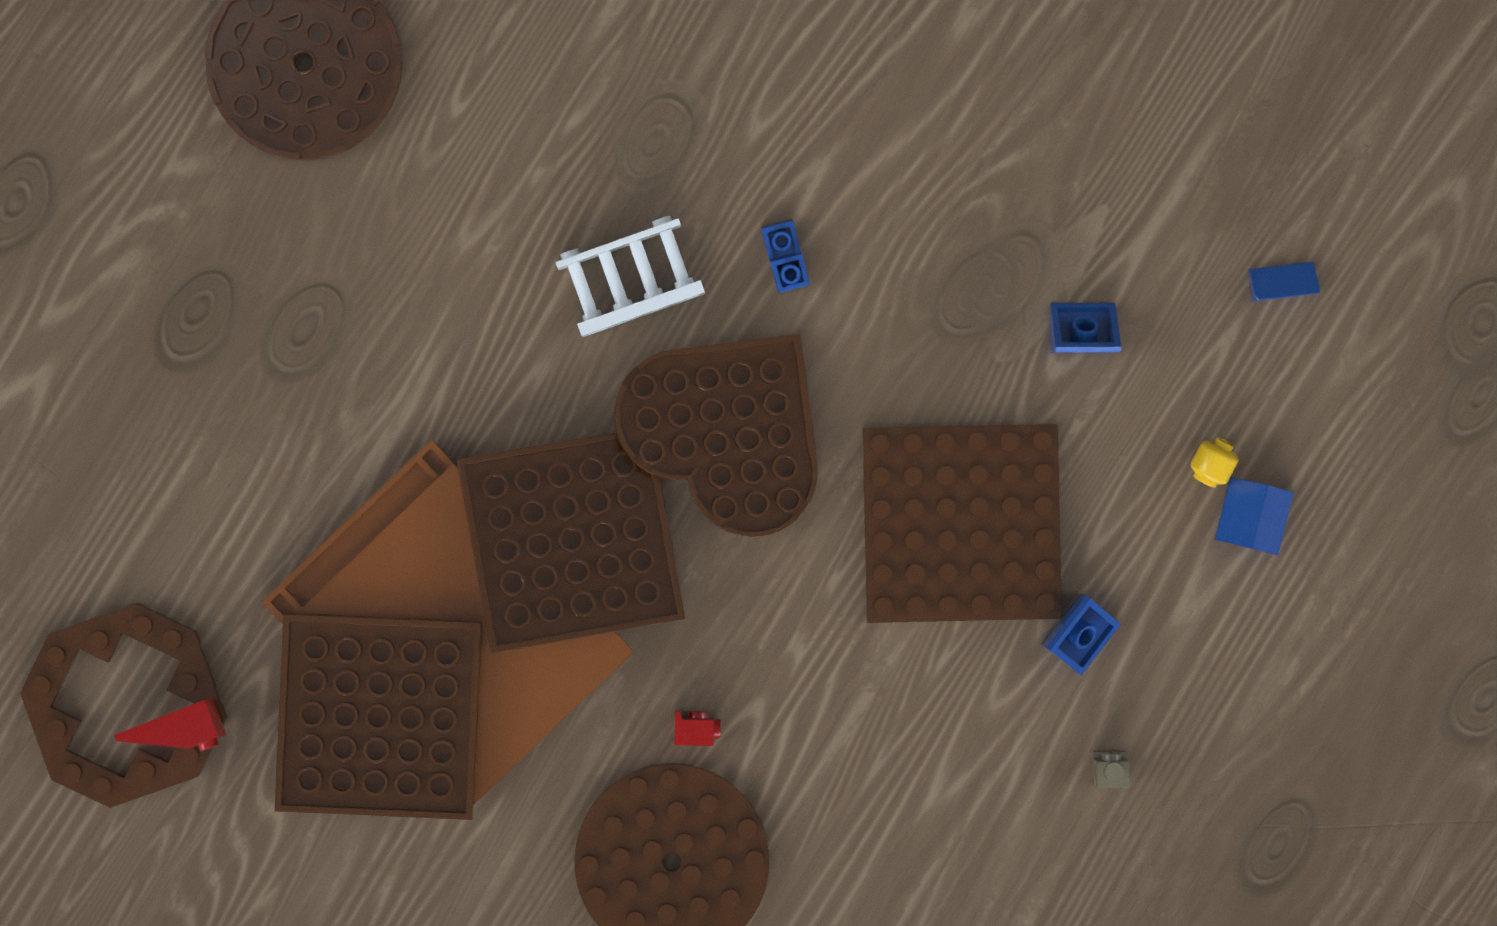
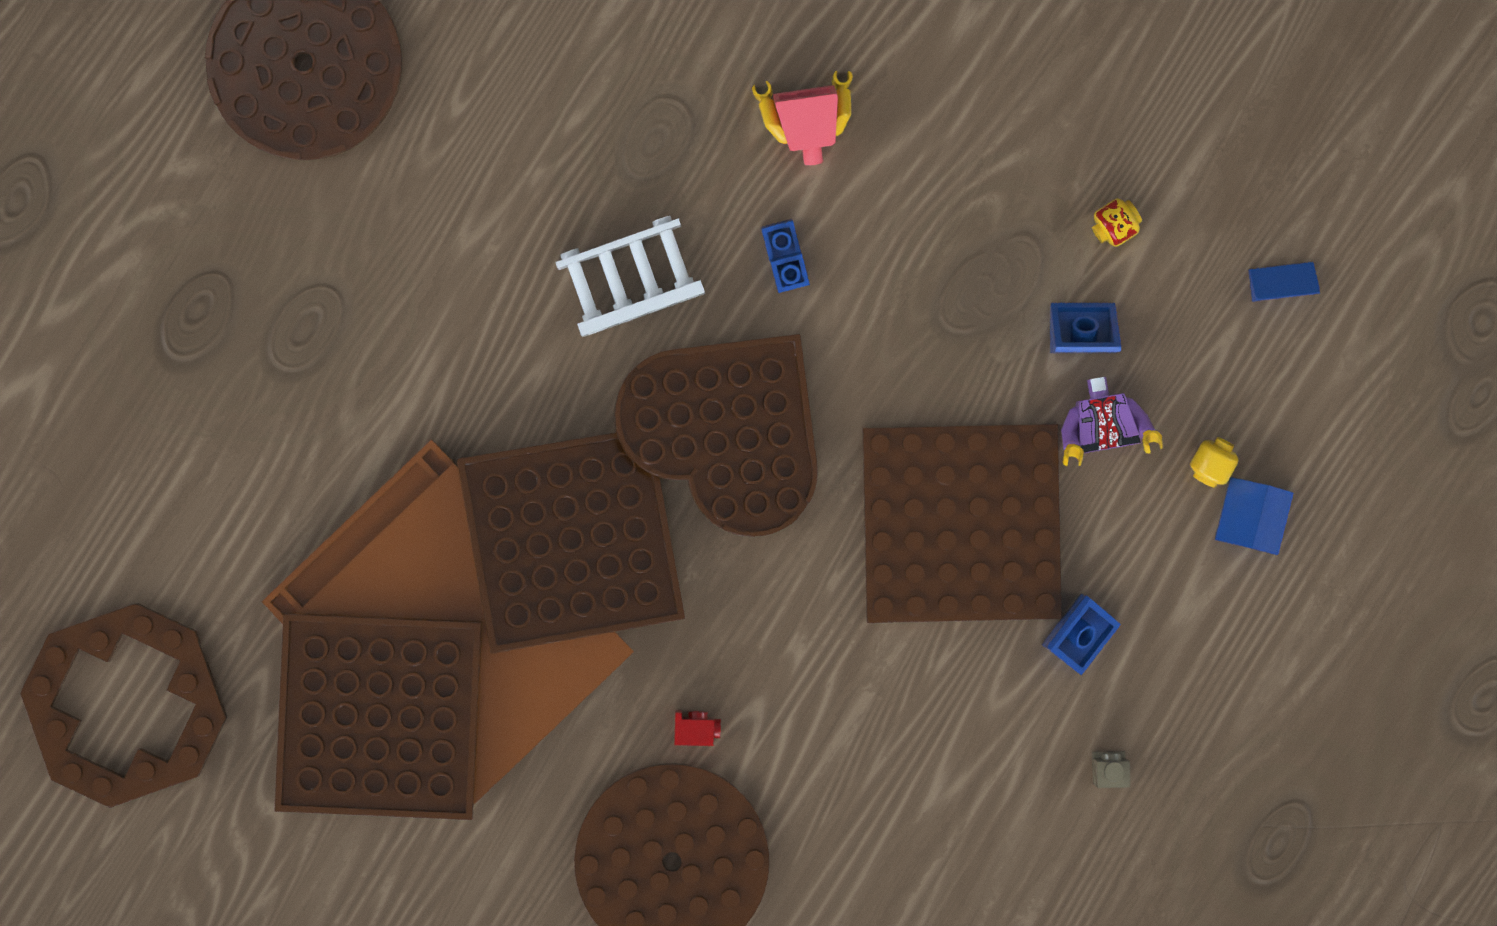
(185, 728): red slope -> none
(807, 116): none -> coral torso
(1105, 423): none -> torso
(1116, 222): none -> yellow head

